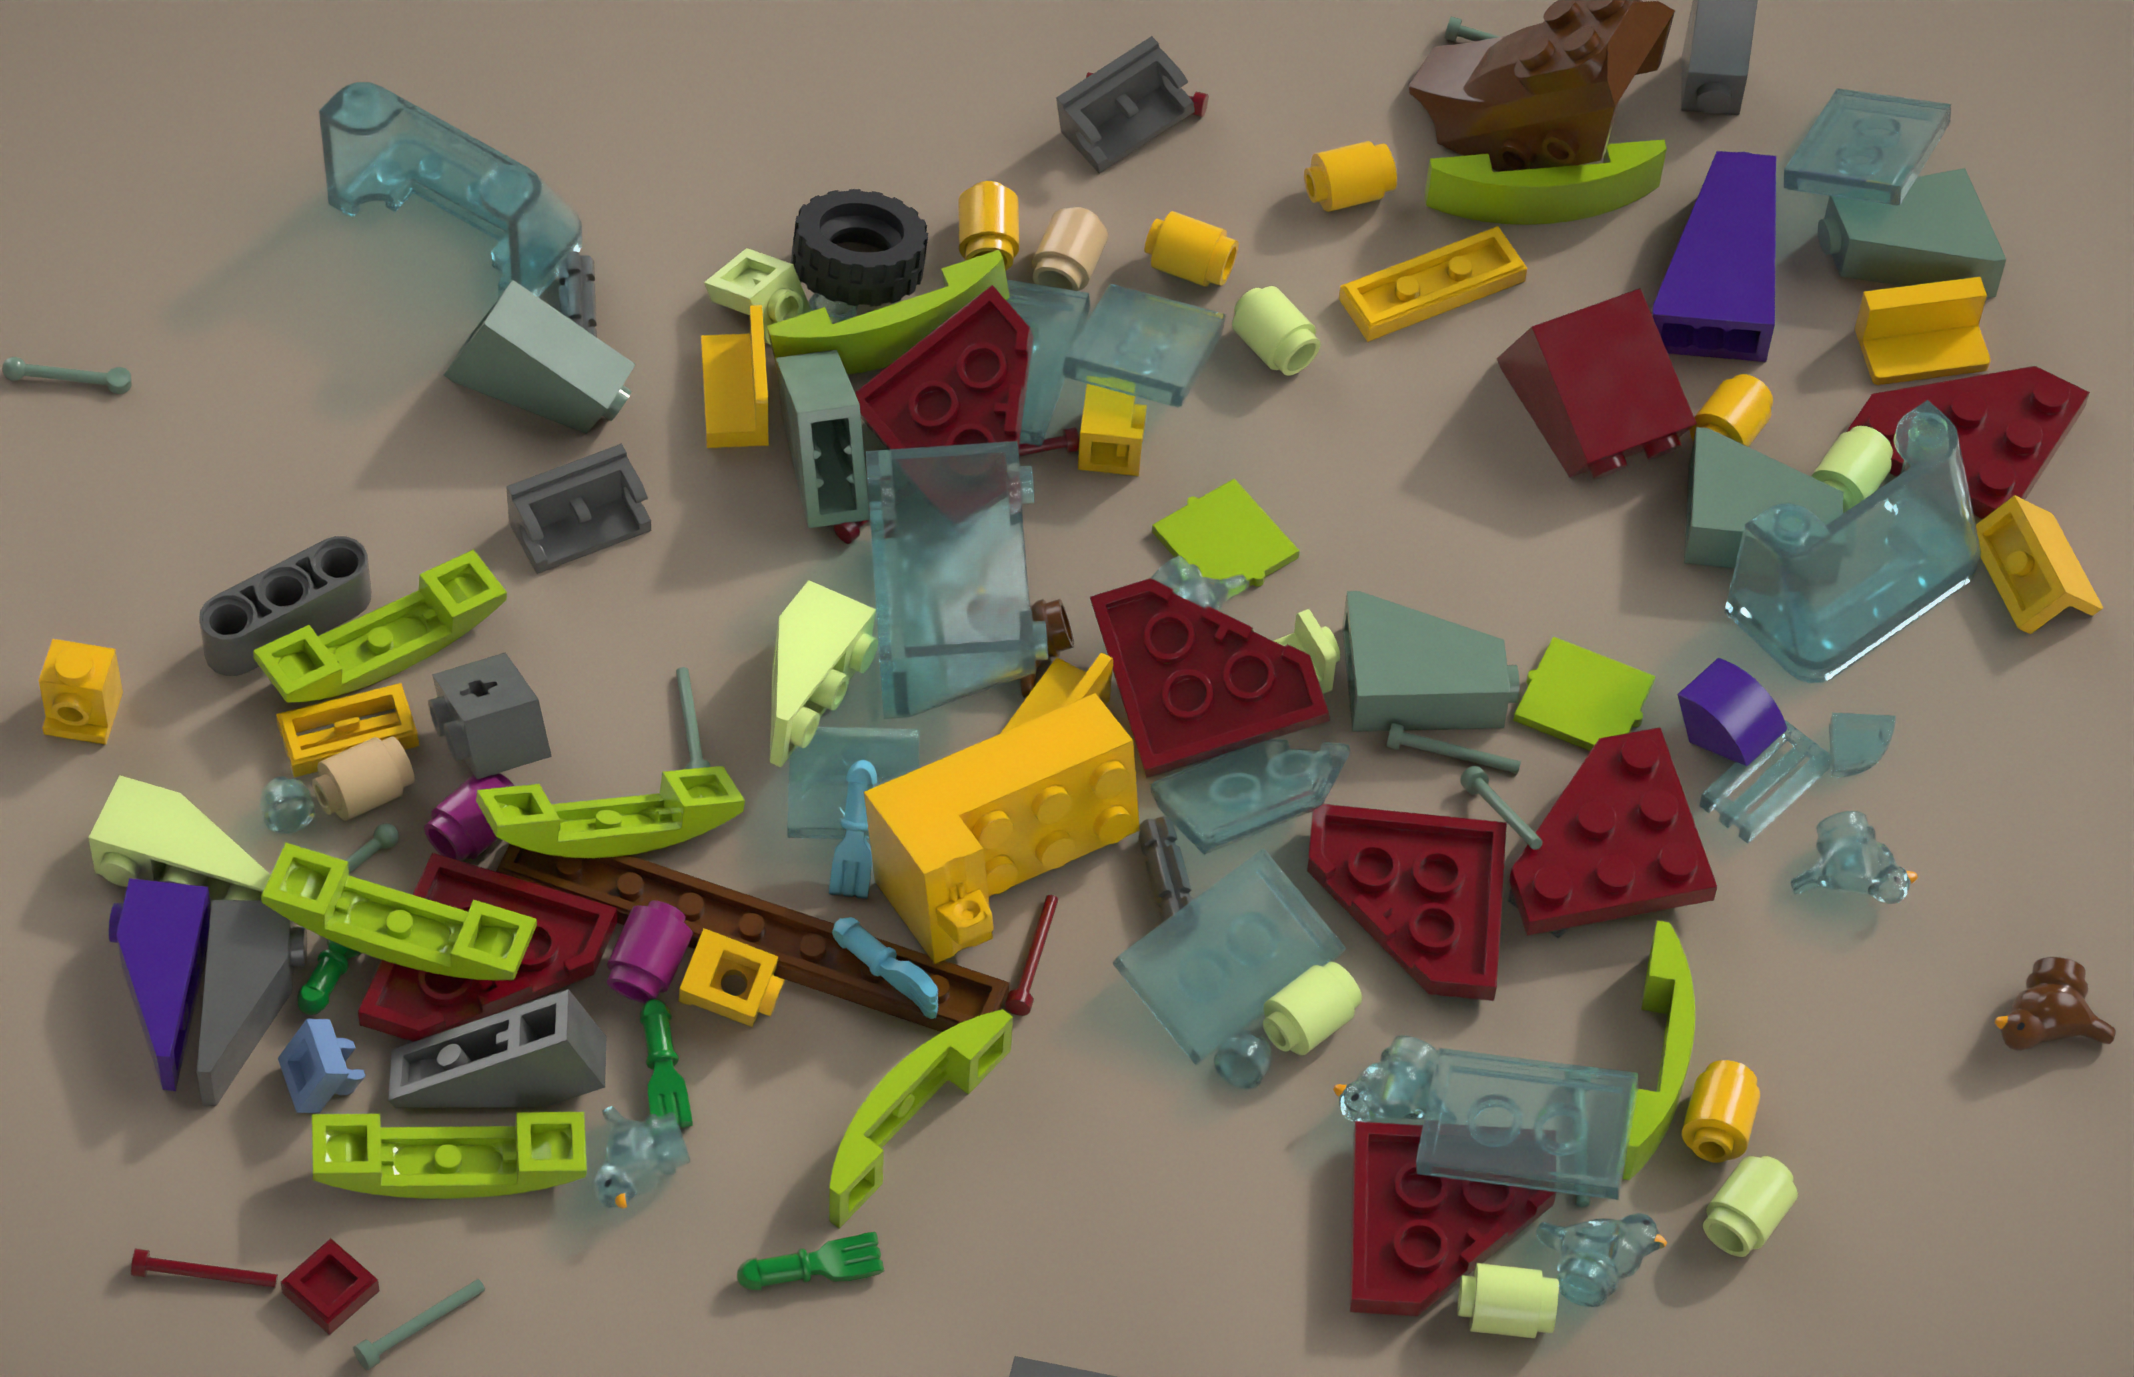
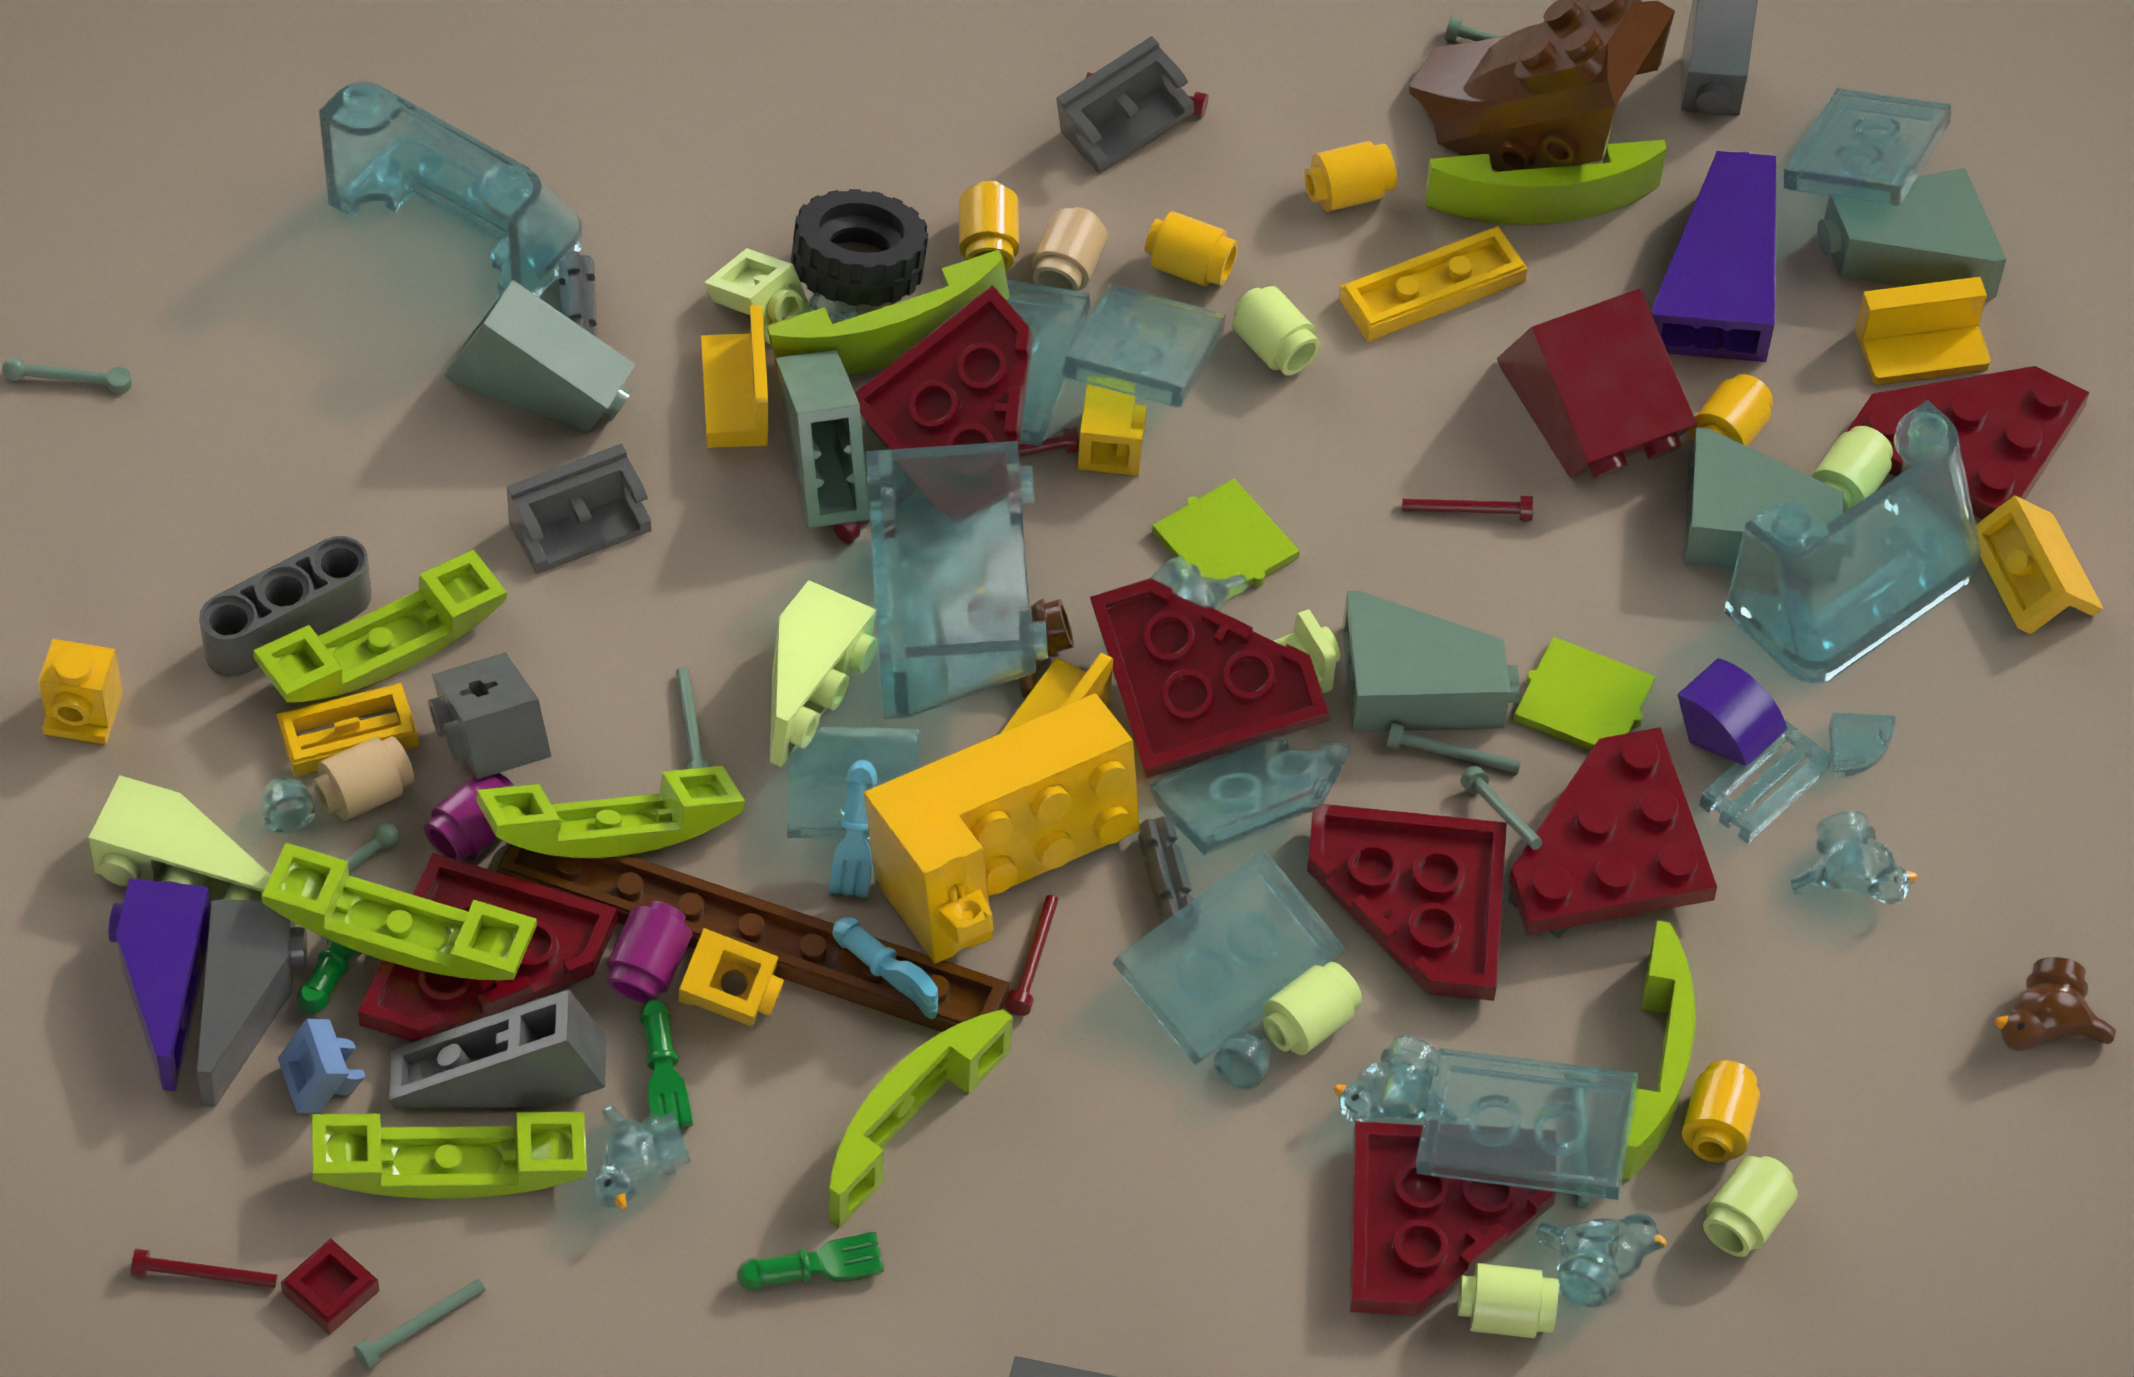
(1523, 508): none -> dark red piece

